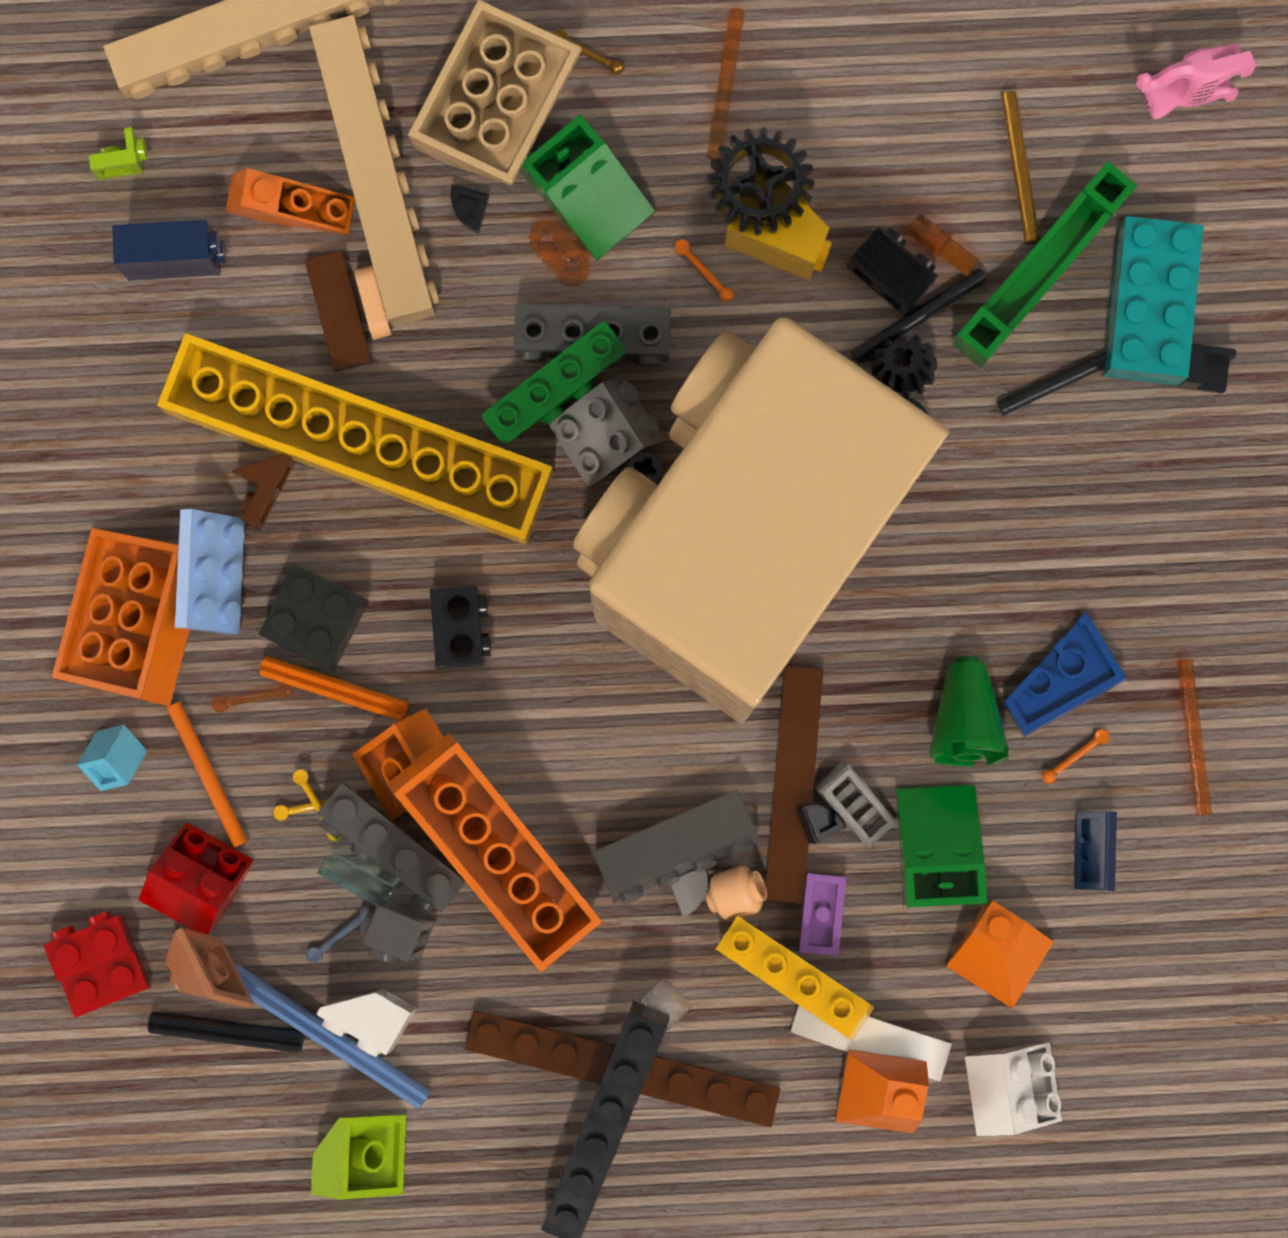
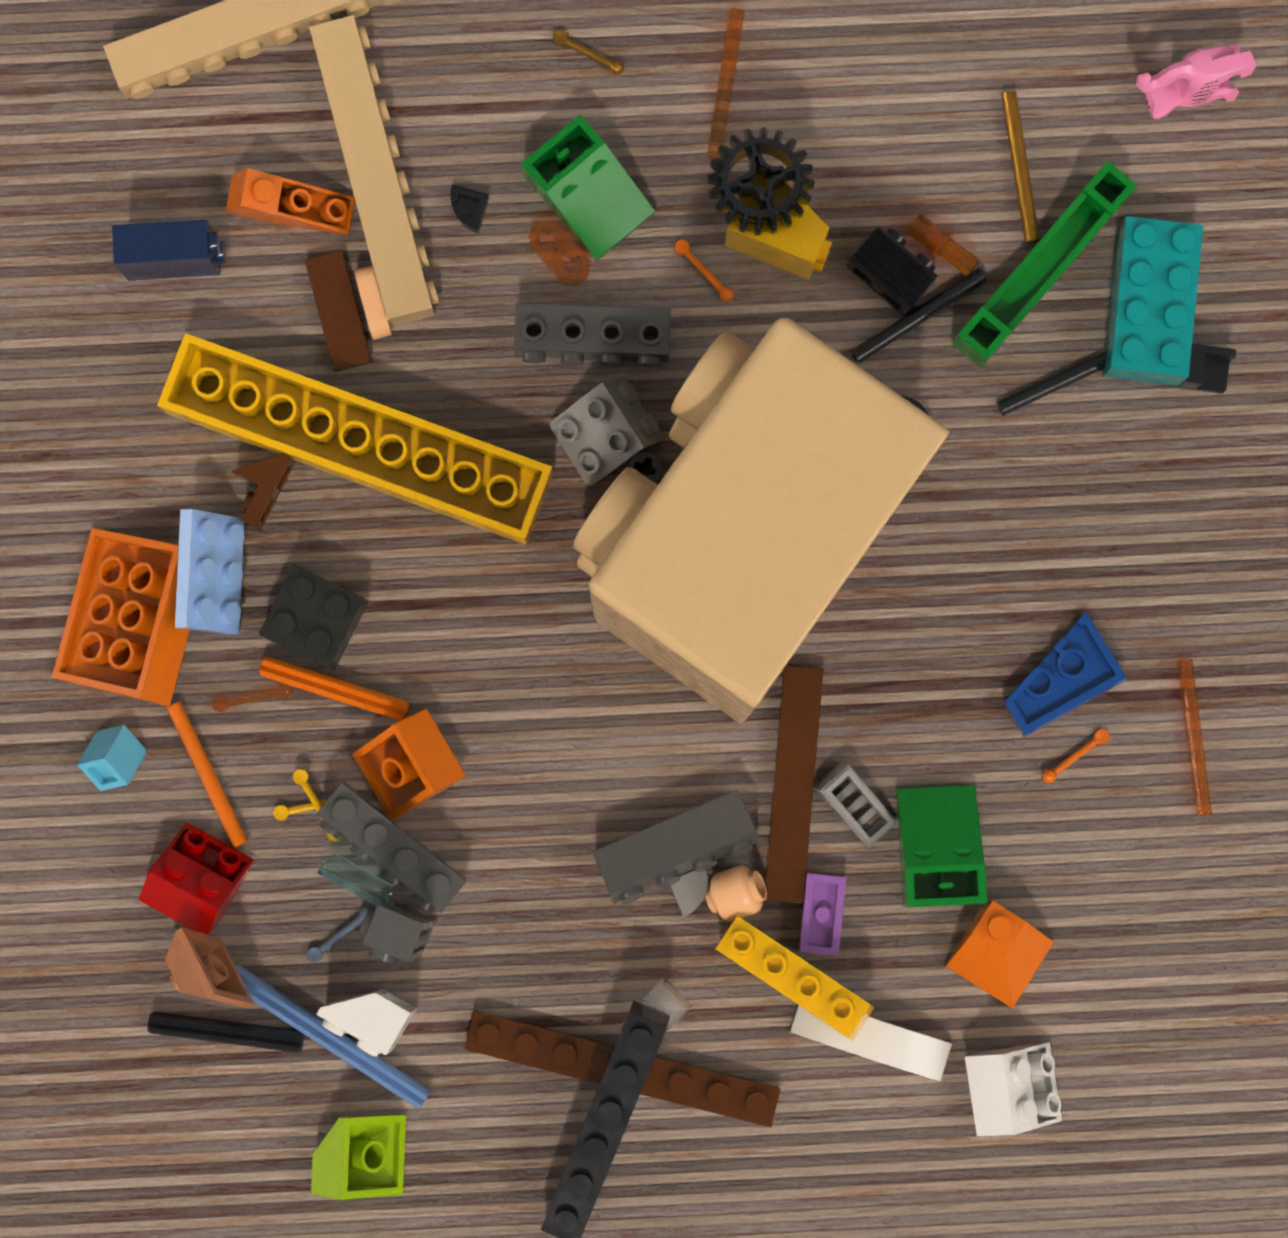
(96, 963): red plate -> none
(115, 162): lime bracket -> none
(448, 629): black brick -> none
(493, 94): tan slope -> none
(494, 852): orange brick -> none
(555, 384): green bracket -> none
(819, 822): black tile -> none
(883, 1091): orange slope -> none
(915, 356): black gear -> none
(968, 718): green cone -> none
(1095, 850): dark blue plate -> none

